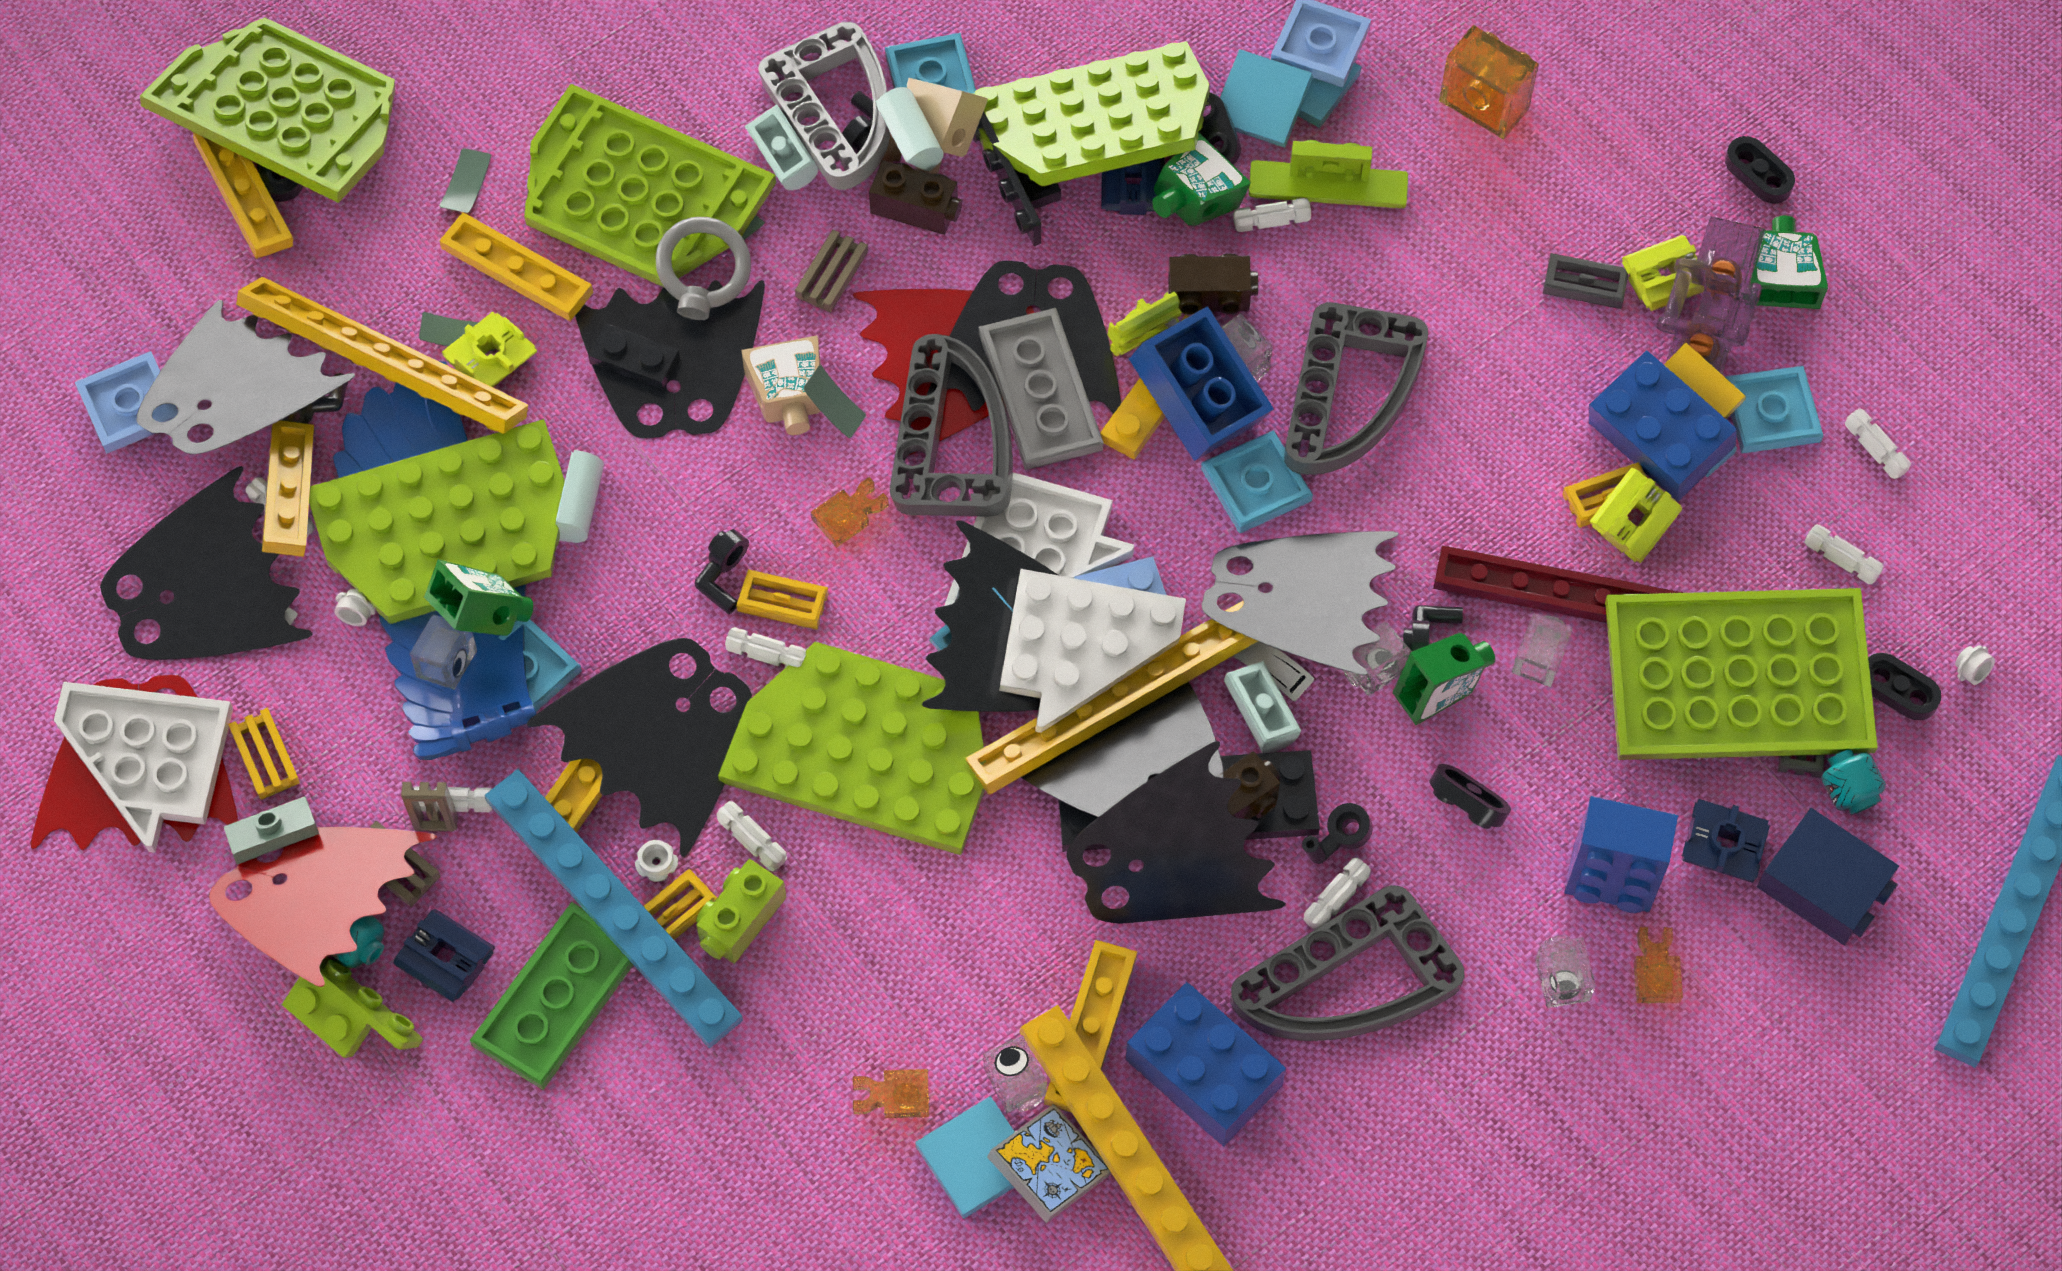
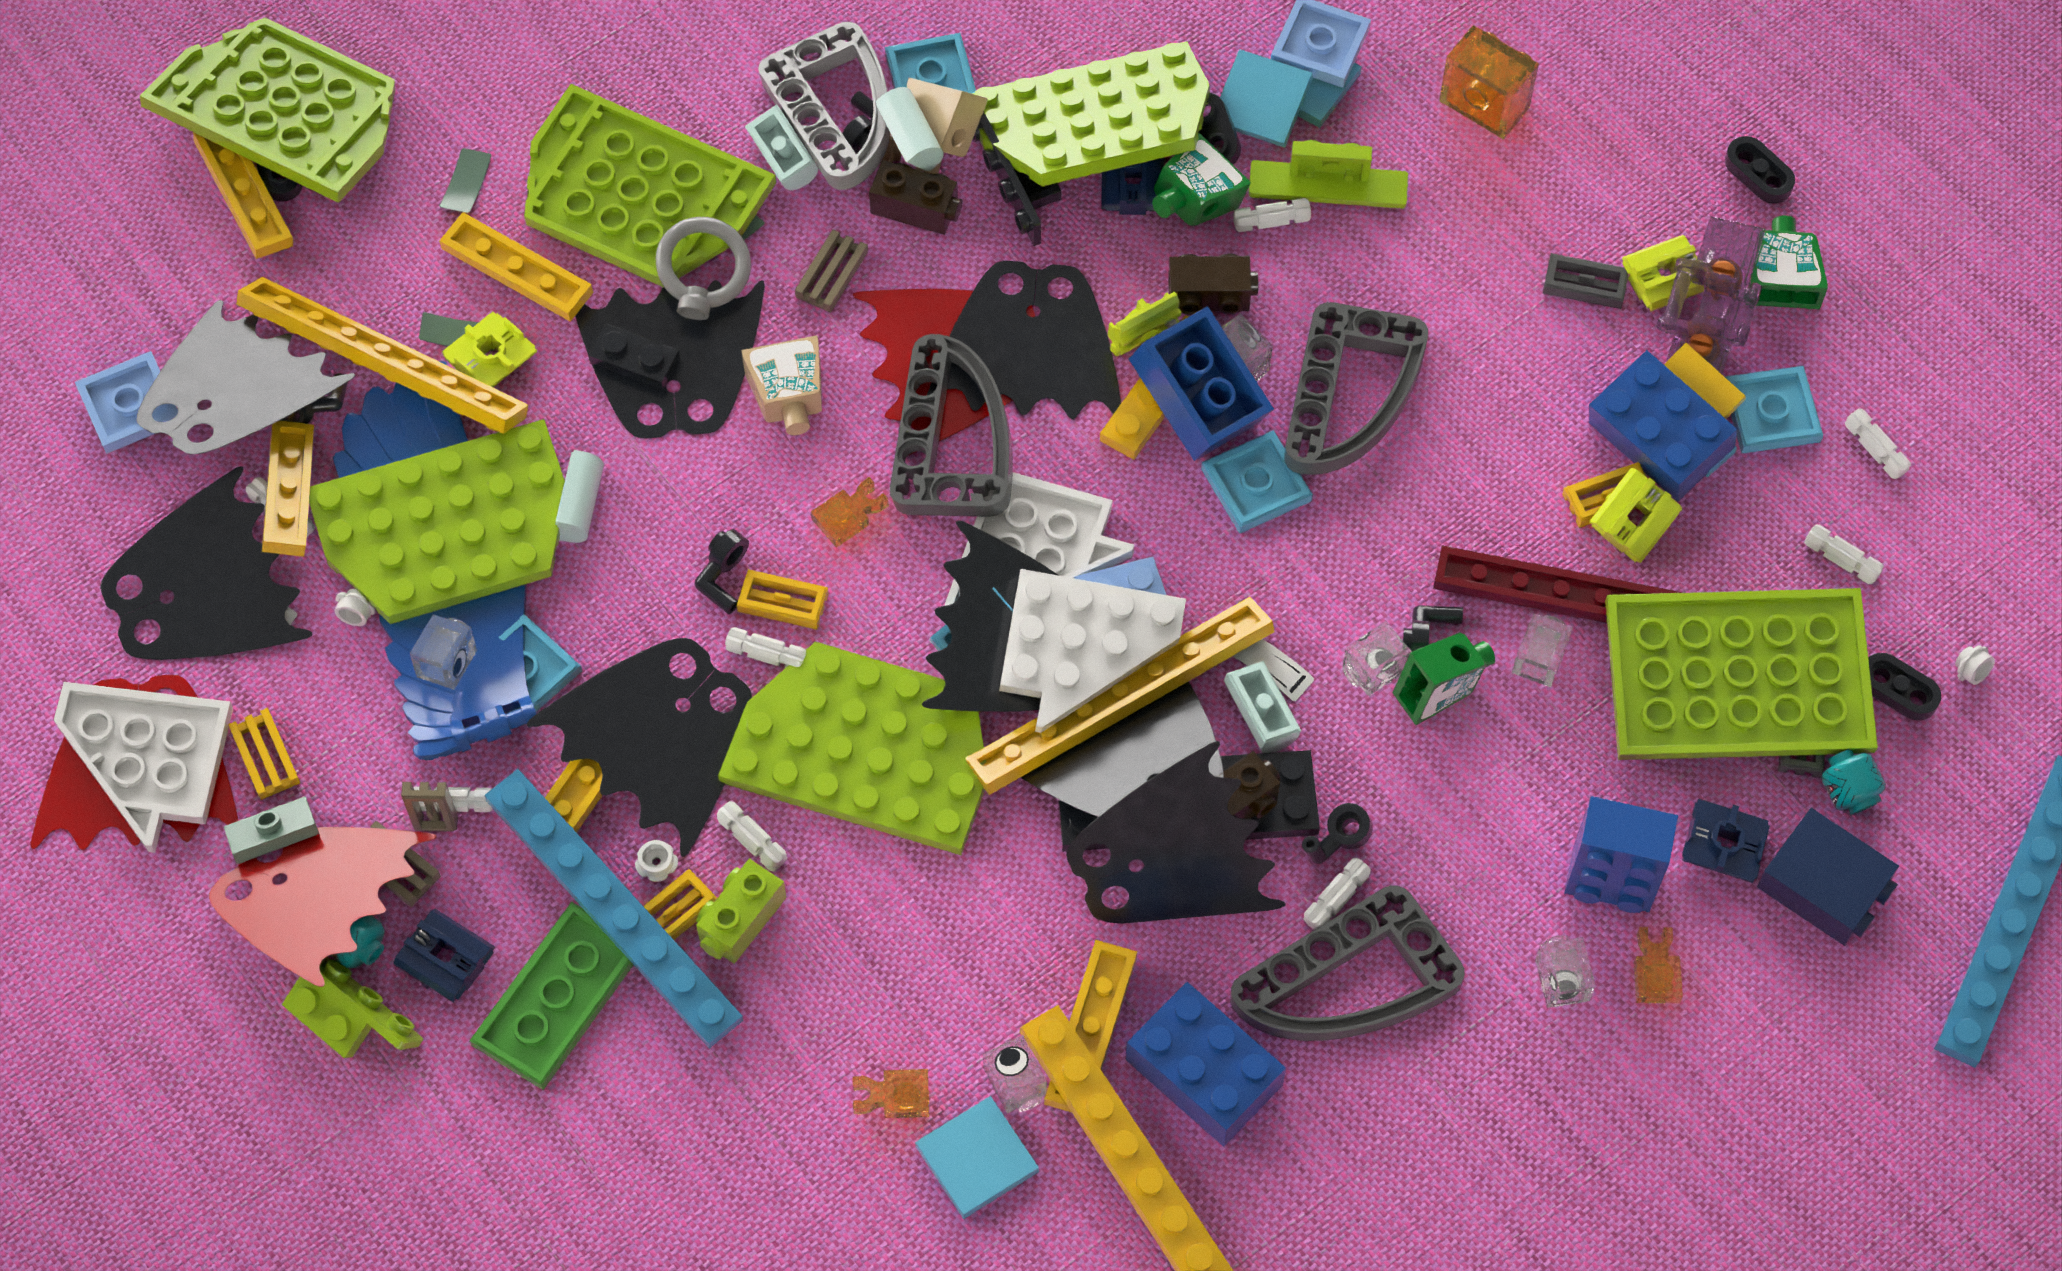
(476, 599): green torso -> none
(834, 402): sand green sticker -> none
(1040, 389): light grey tile -> none
(1049, 1163): tile -> none
(1315, 594): piece -> none
(1460, 789): black plate -> none

